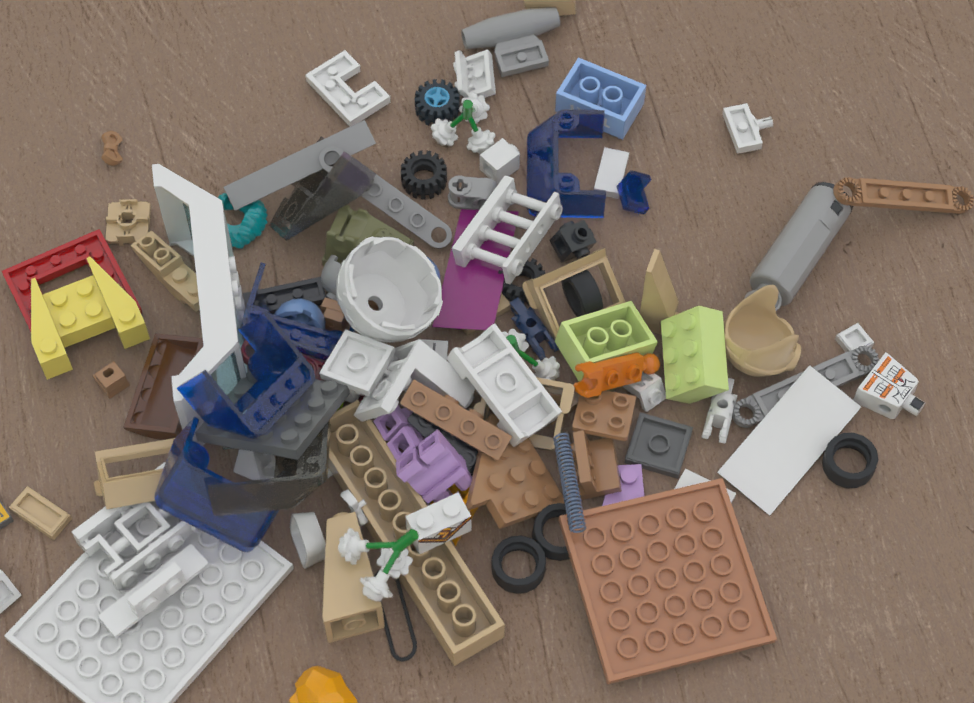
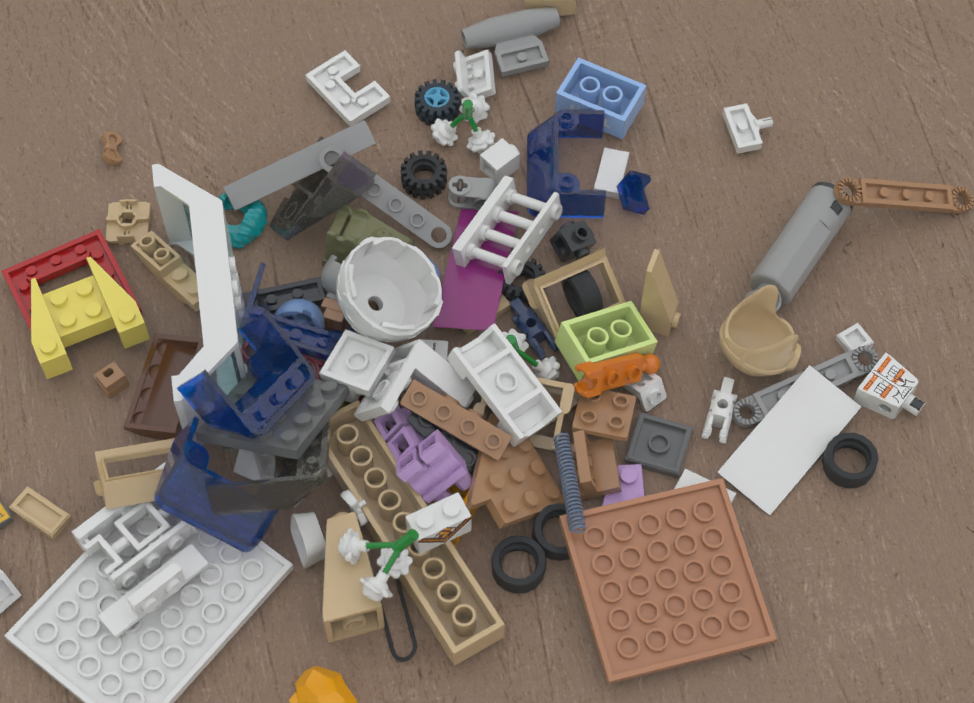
(694, 355): yellowish green brick -> none

